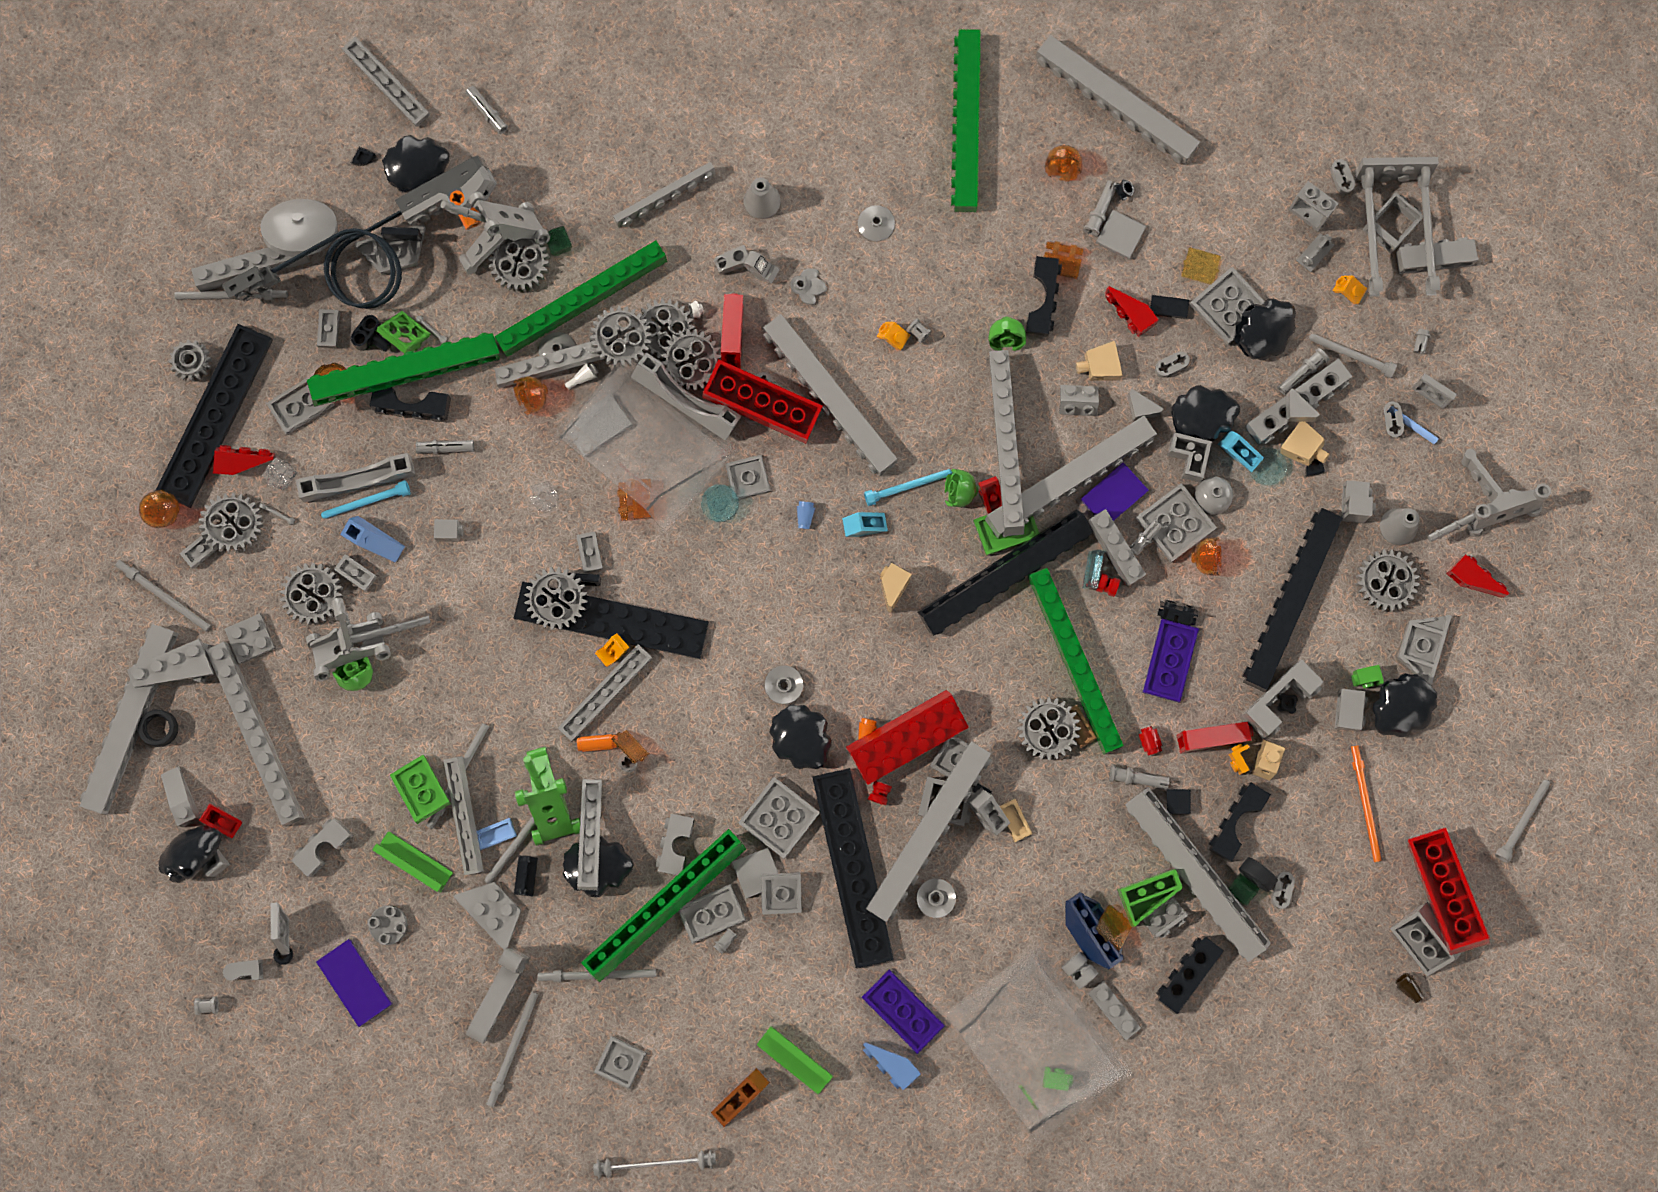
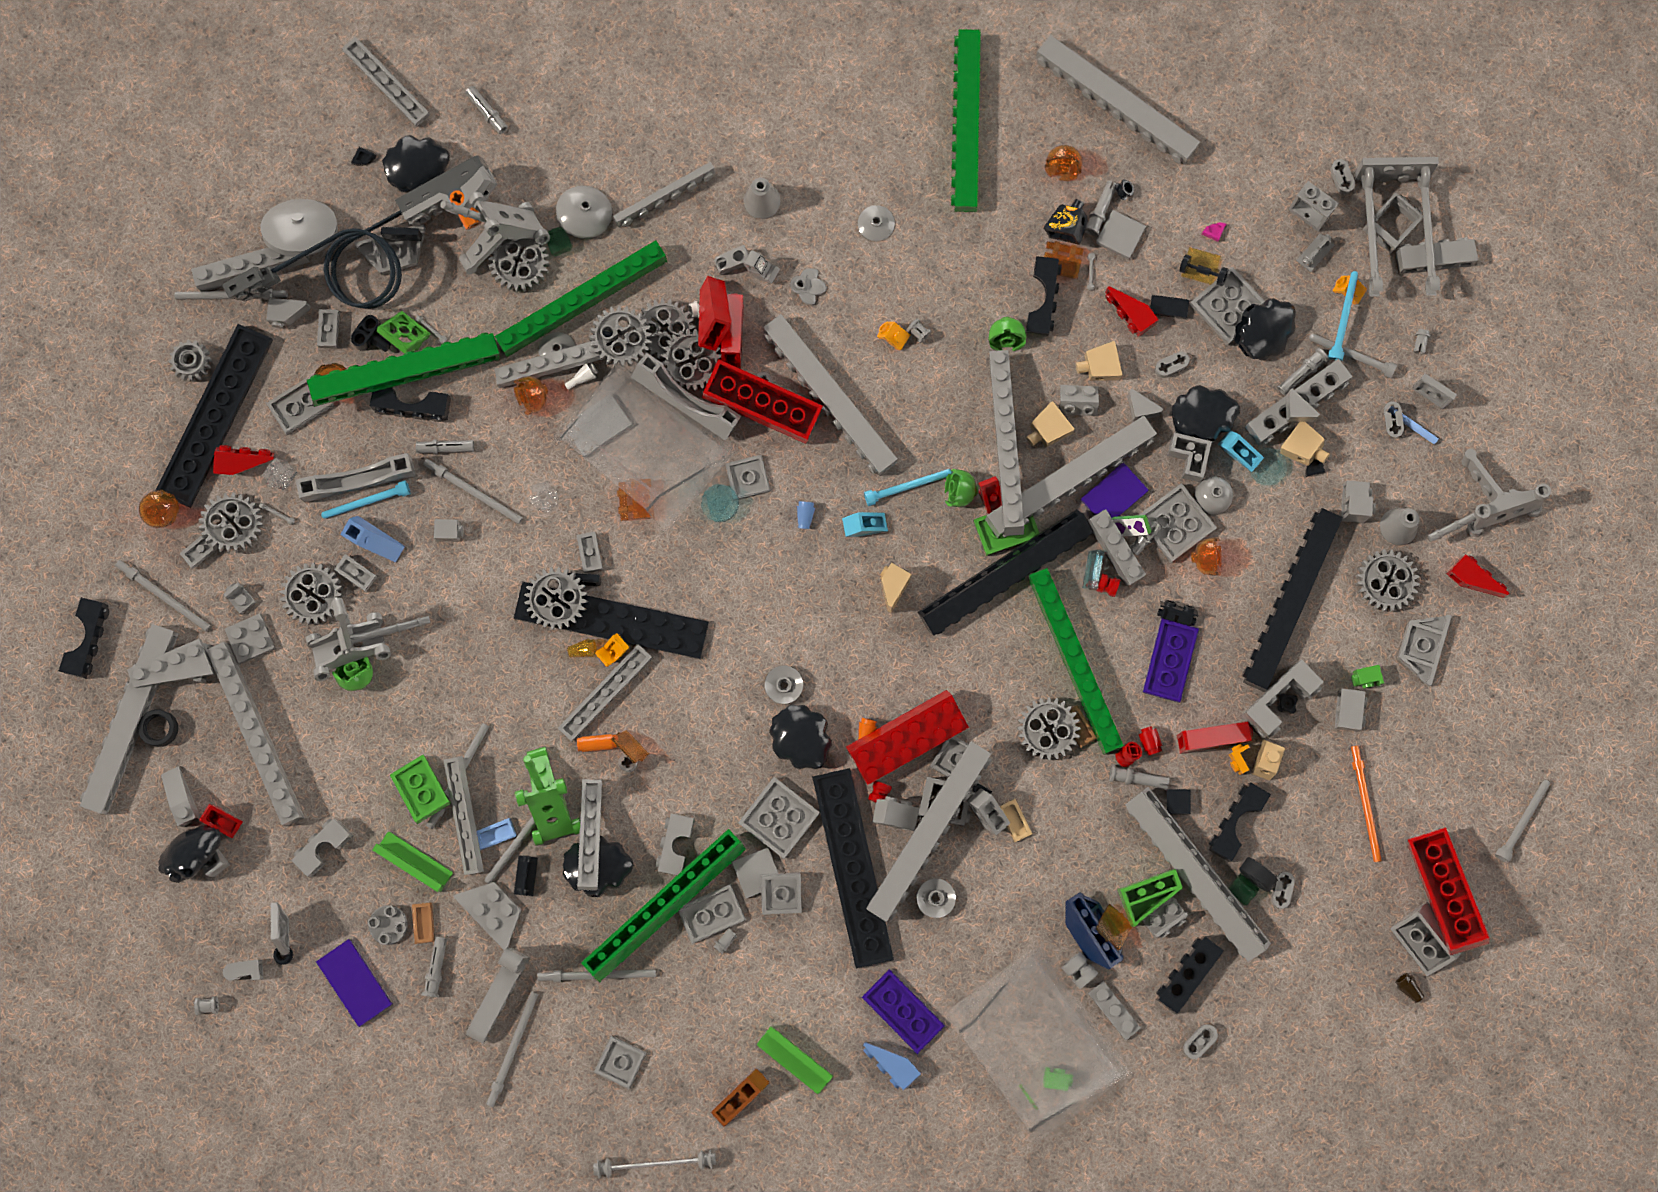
(79, 660): none -> black arch
(239, 597): none -> light grey bracket
(285, 312): none -> light grey slope
(423, 923): none -> medium nougat tile
(433, 977): none -> light grey pin
(442, 472): none -> light grey bar
(583, 649): none -> clear yellow cone
(584, 221): none -> light grey dish
(713, 313): none -> red slope
(896, 814): none -> light grey brick
(1050, 426): none -> tan torso
(1067, 223): none -> black torso
(1091, 256): none -> light grey hinge
(1128, 754): none -> red wheel
(1132, 525): none -> tile
(1185, 264): none -> black wheel
(1201, 1043): none -> light grey plate
(1214, 231): none -> dark pink tile
(1337, 350): none -> medium azure piece
(1404, 705): black piece -> none

